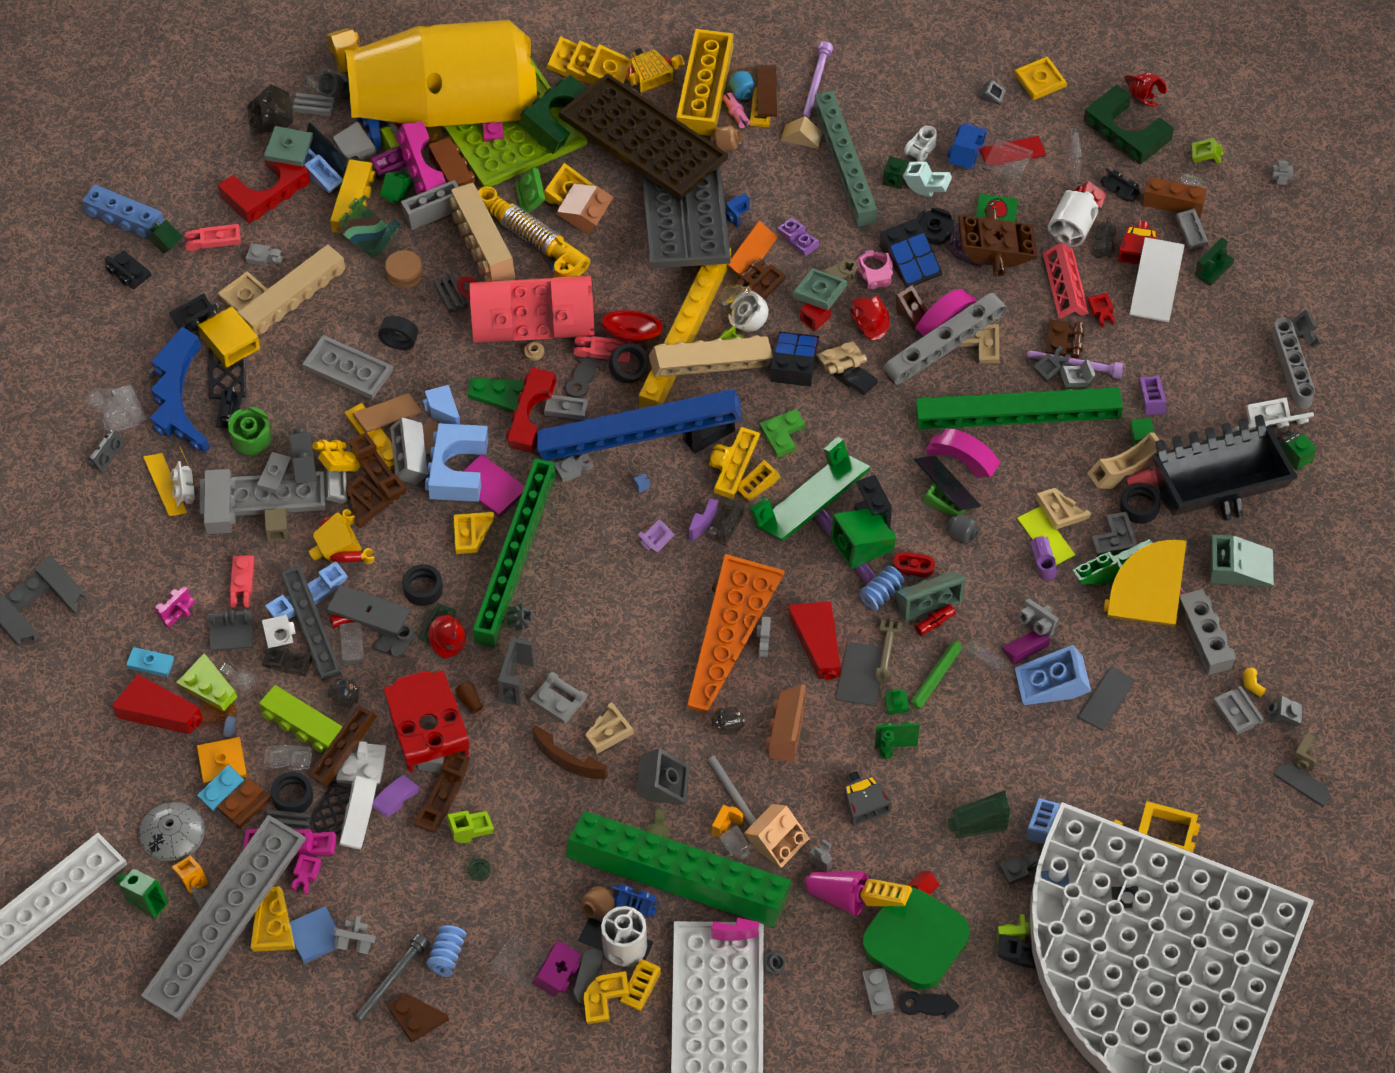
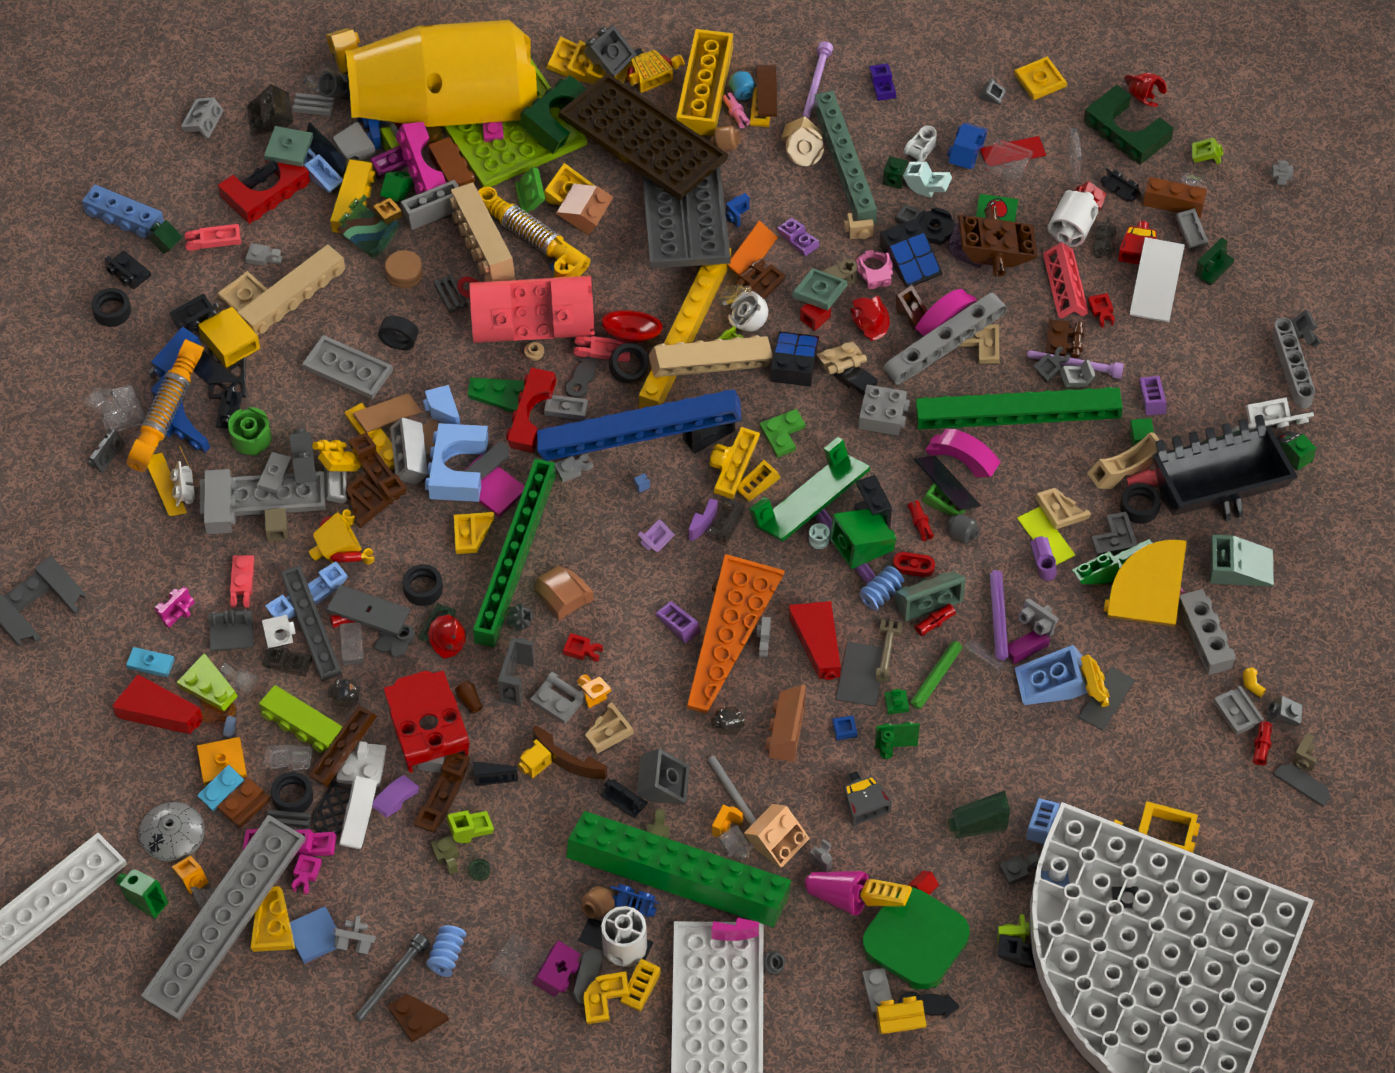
(116, 318): none -> black tyre
(165, 405): none -> light orange piece
(203, 116): none -> light grey bracket
(212, 371): none -> black sticker
(261, 174): none -> black pin
(387, 211): none -> pearl gold bracket
(446, 851): none -> olive plate
(490, 460): none -> dark grey piece
(493, 773): none -> black slope
(534, 759): none -> yellow brick
(563, 591): none -> nougat slope
(579, 646): none -> red plate
(593, 690): none -> light orange bracket
(609, 50): none -> dark grey plate
(623, 798): none -> black hinge
(687, 630): none -> medium lavender slope
(804, 146): none -> tan tile
(819, 530): none -> light aqua wheel
(844, 727): none -> blue tile
(858, 229): none -> tan bracket
(882, 82): none -> dark purple slope
(883, 410): none -> light grey brick
(900, 1016): none -> yellow brick
(906, 214): none -> dark grey tile
(920, 520): none -> red pin
(999, 618): none -> medium lavender axle
(1095, 680): none -> yellow plate
(1262, 743): none -> red pin

